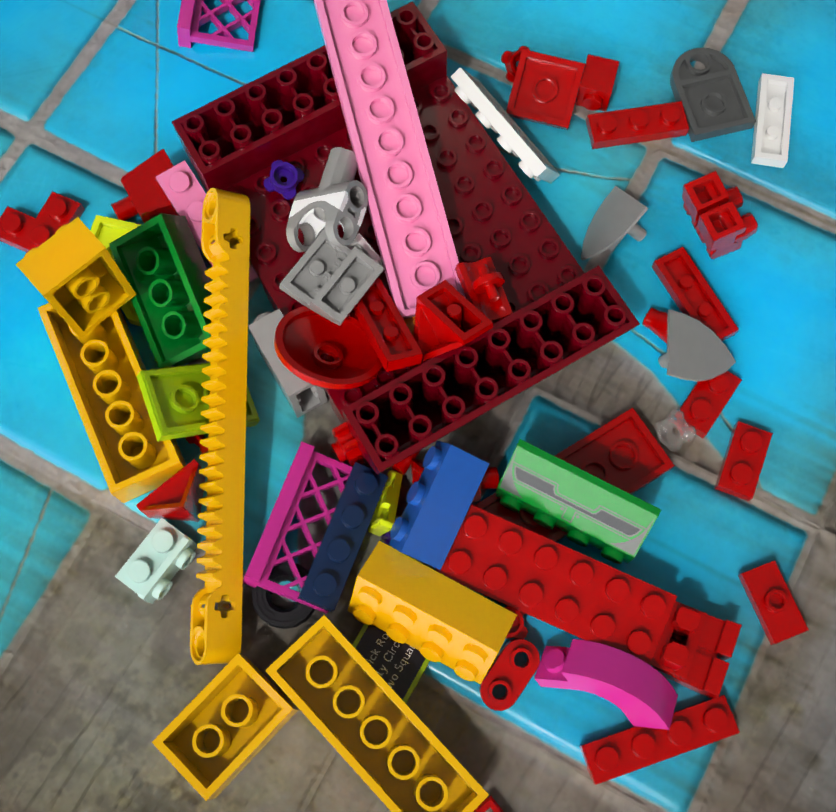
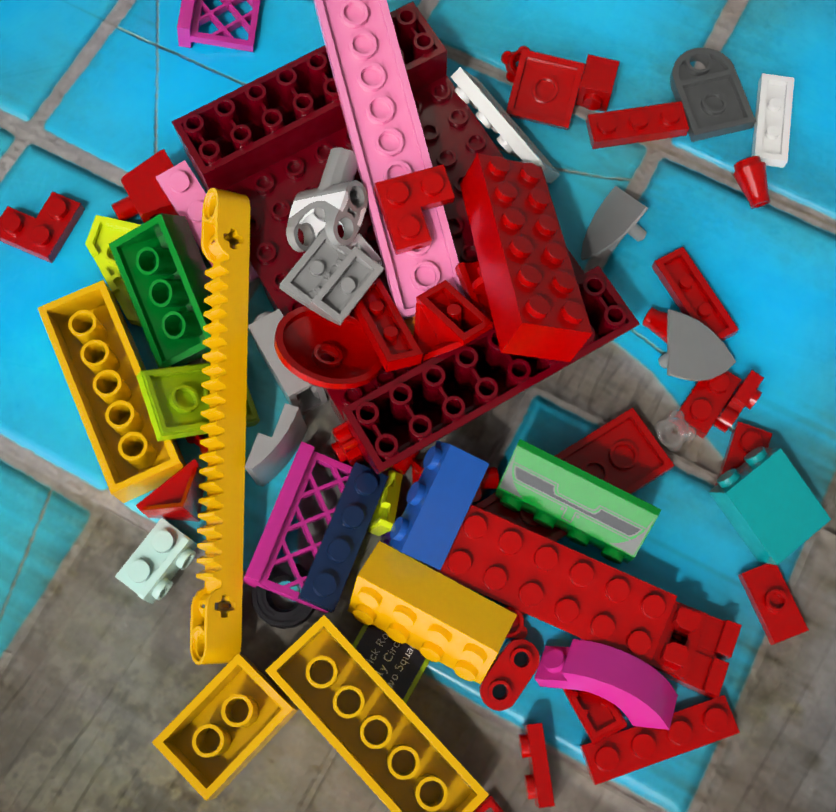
(77, 277): yellow brick -> none
(273, 453): none -> light grey slope
(283, 169): dark purple plate -> none
(404, 200): none -> red plate
(524, 260): none -> red brick
(538, 783): none -> red plate
(597, 715): none -> red plate
(716, 214): red hips -> none
(744, 396): none -> red plate
(752, 180): none -> red cone
(769, 505): none -> teal brick

